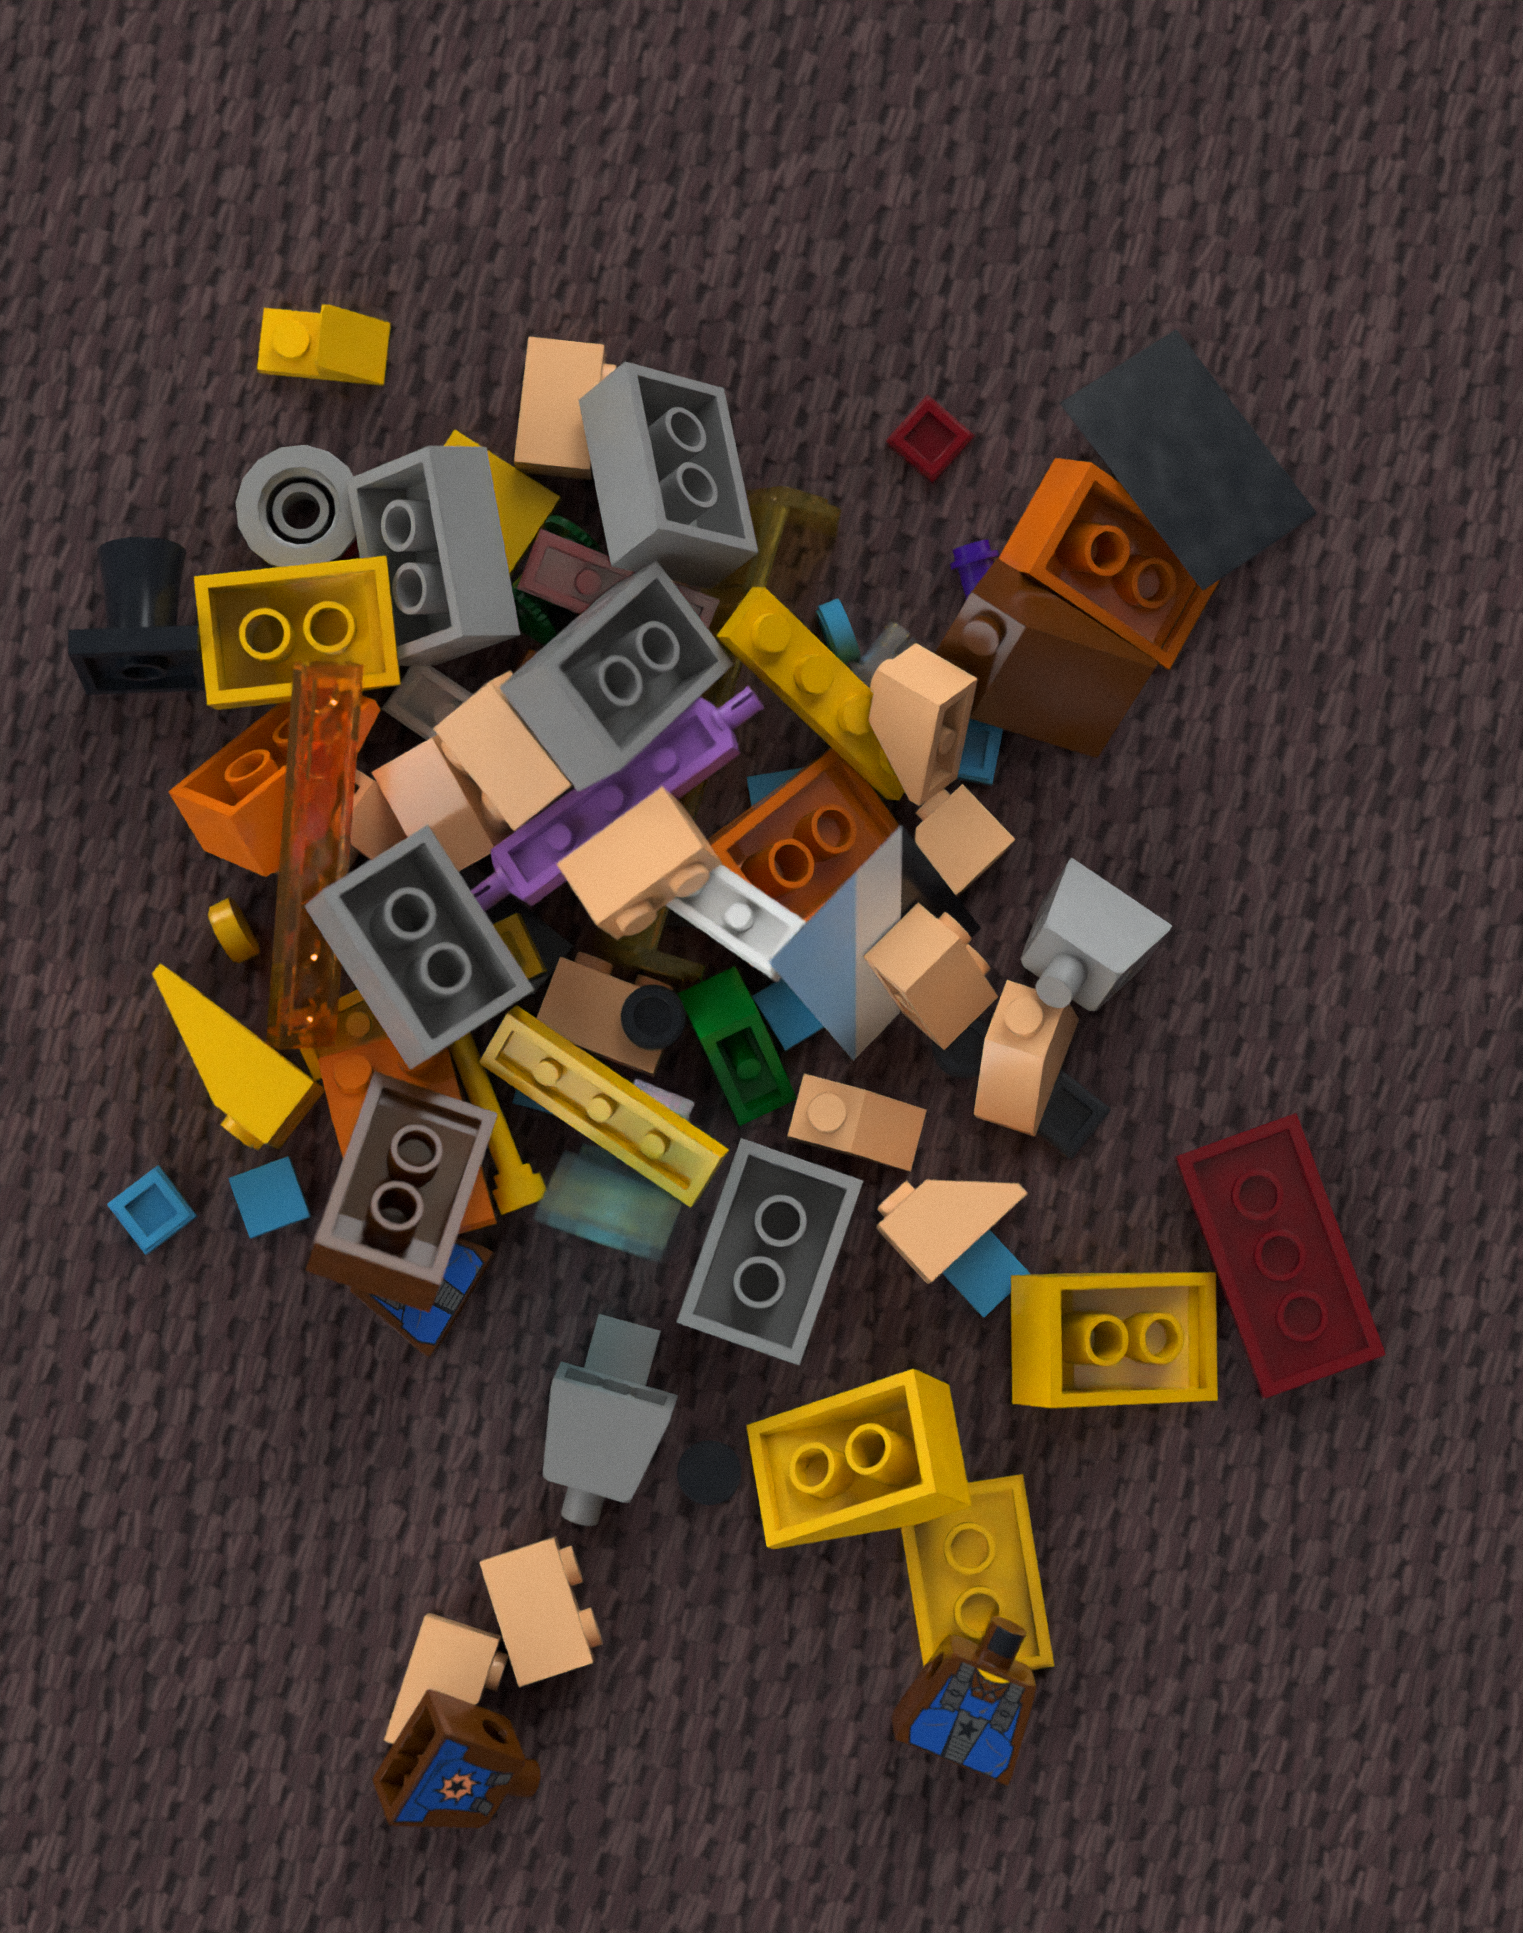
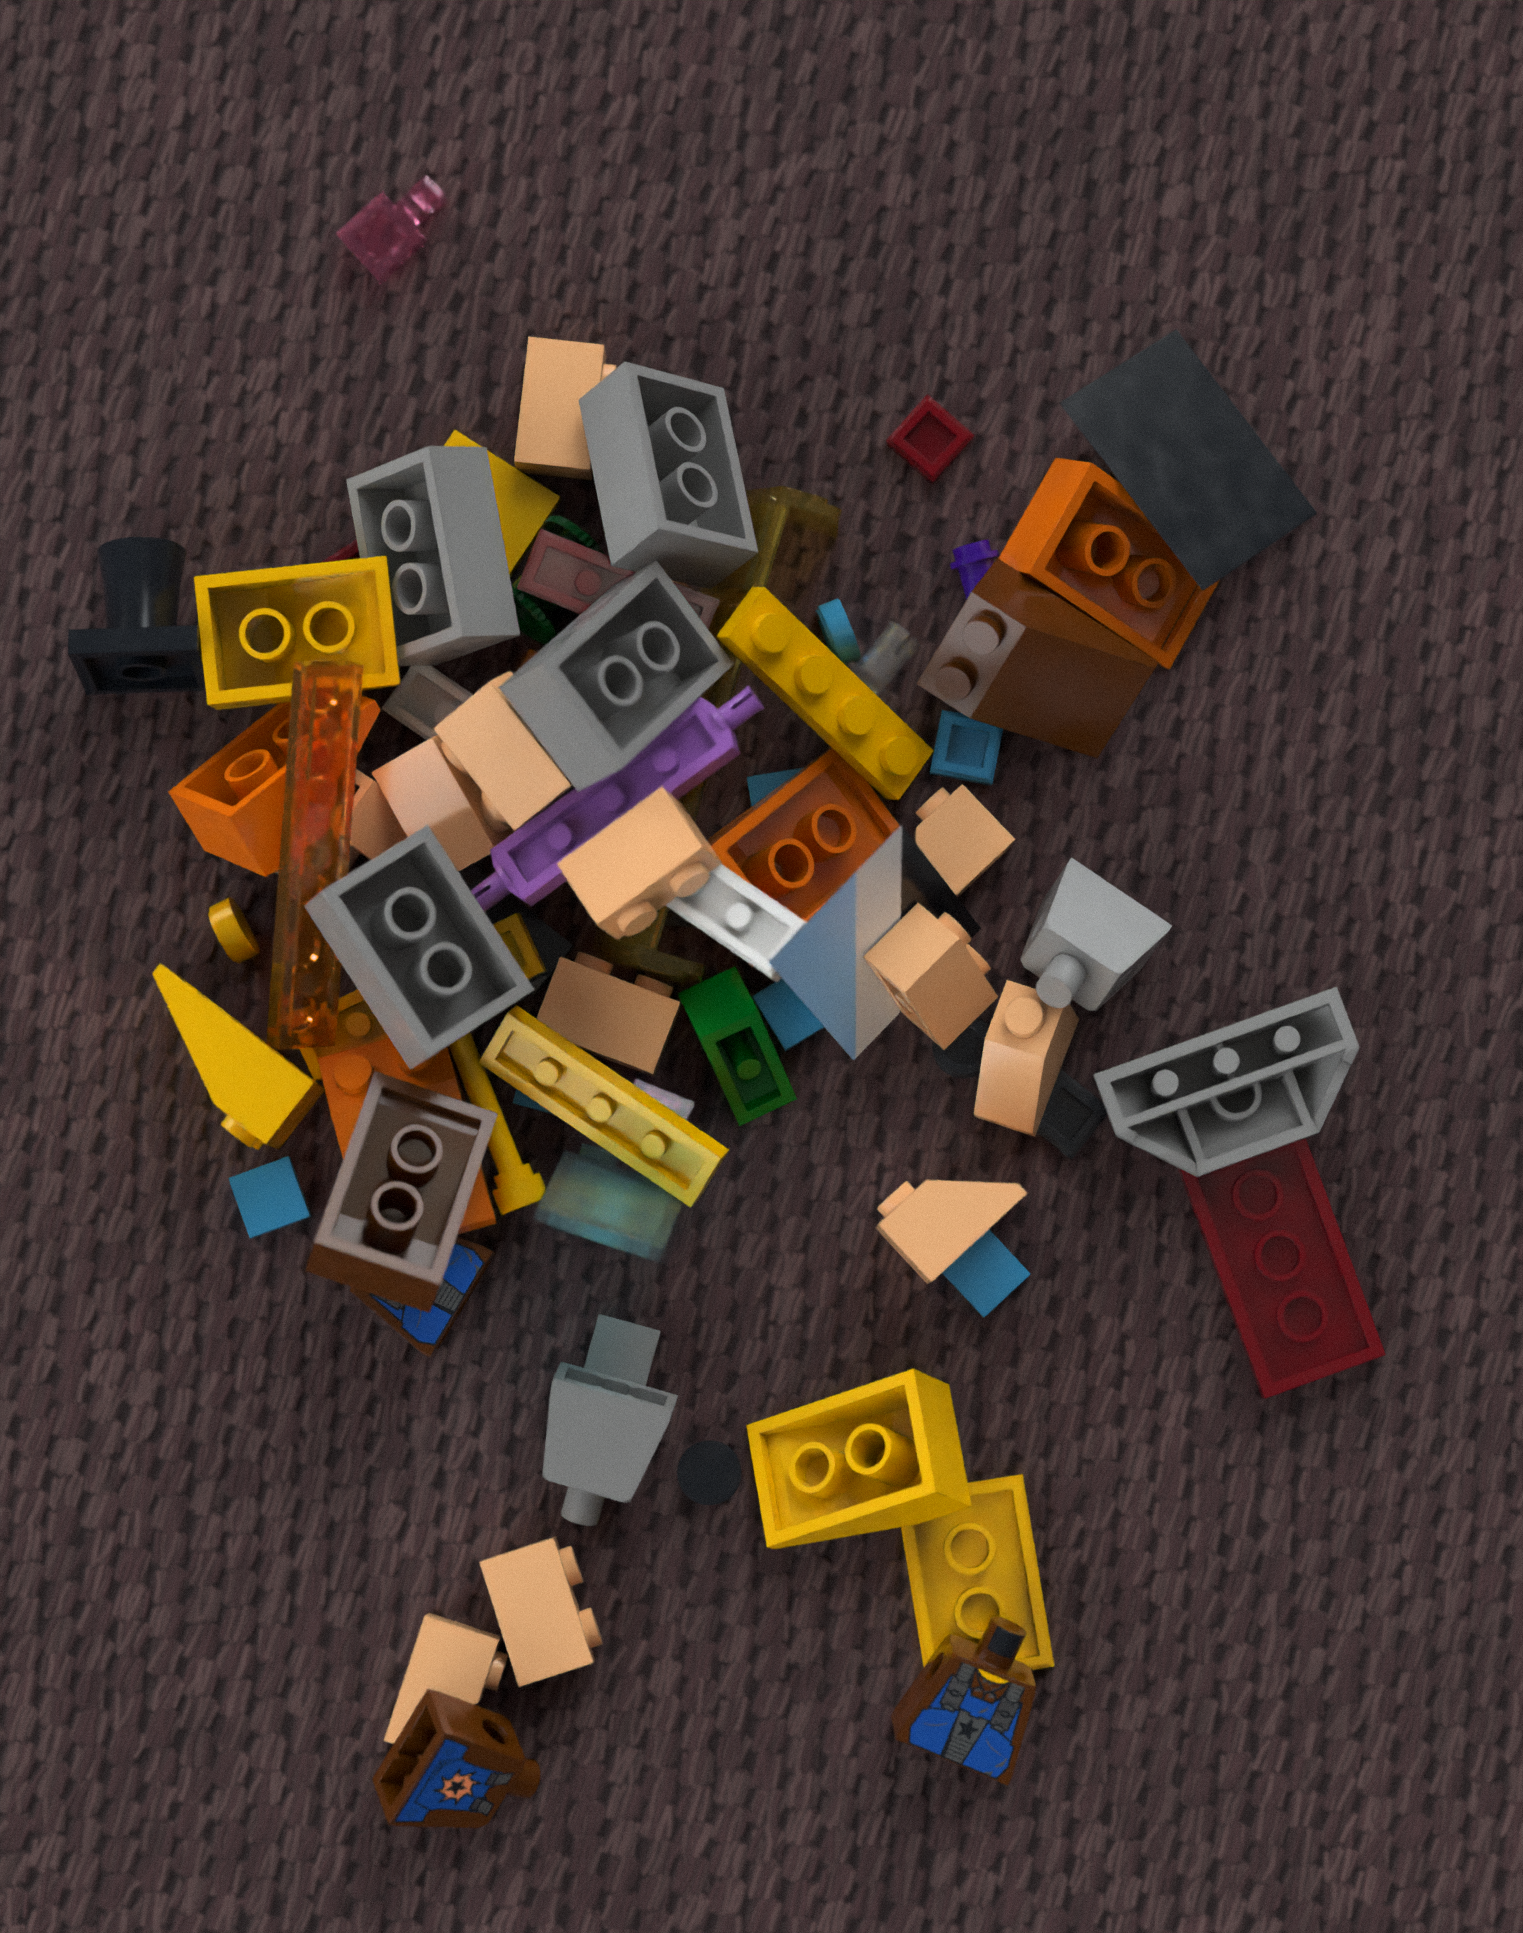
(152, 1210): dark azure tile -> none
(281, 481): light grey piece -> none
(324, 345): yellow slope -> none
(386, 233): none -> clear pink plate
(653, 1017): black tile -> none
(770, 1251): light grey brick -> none
(856, 1122): light nougat slope -> none
(922, 719): light nougat slope -> none
(1113, 1338): yellow slope -> none
(1235, 1087): none -> light grey wedge

